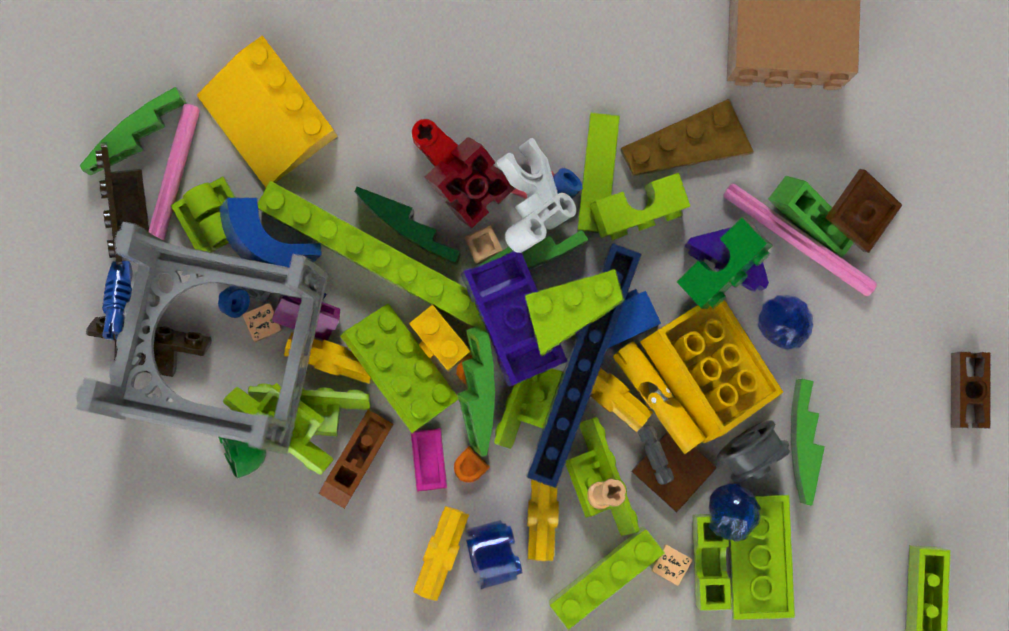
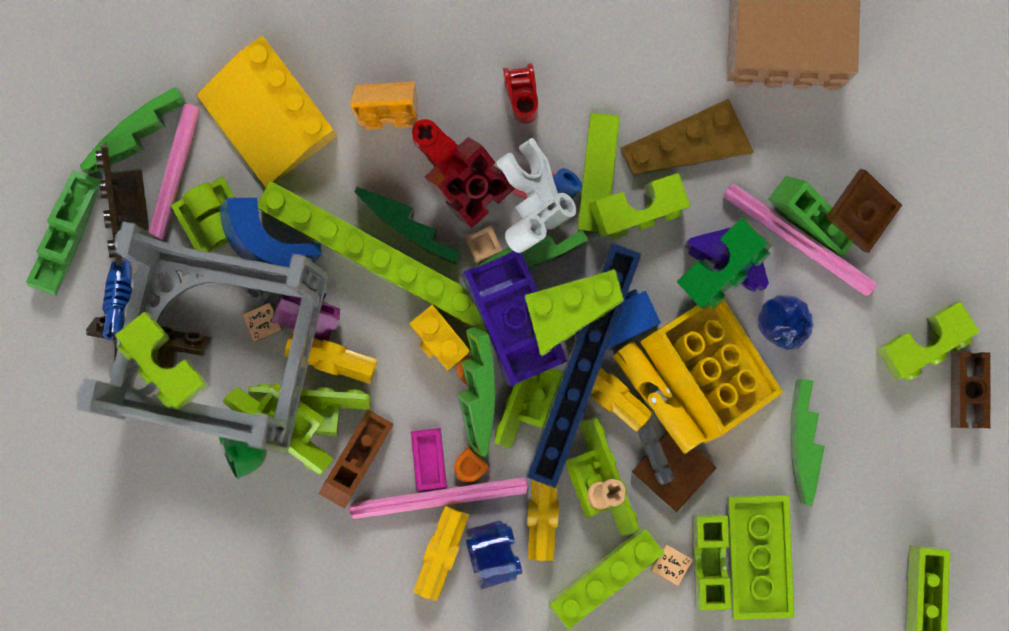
(64, 232): none -> bright green slope
(142, 342): none -> lime arch
(233, 301): blue tile -> none
(385, 105): none -> light orange slope
(399, 367): lime plate -> none
(438, 498): none -> bright pink axle
(522, 88): none -> red piece
(733, 512): clear blue hair -> none
(754, 451): dark grey wheel -> none
(951, 329): none -> lime arch

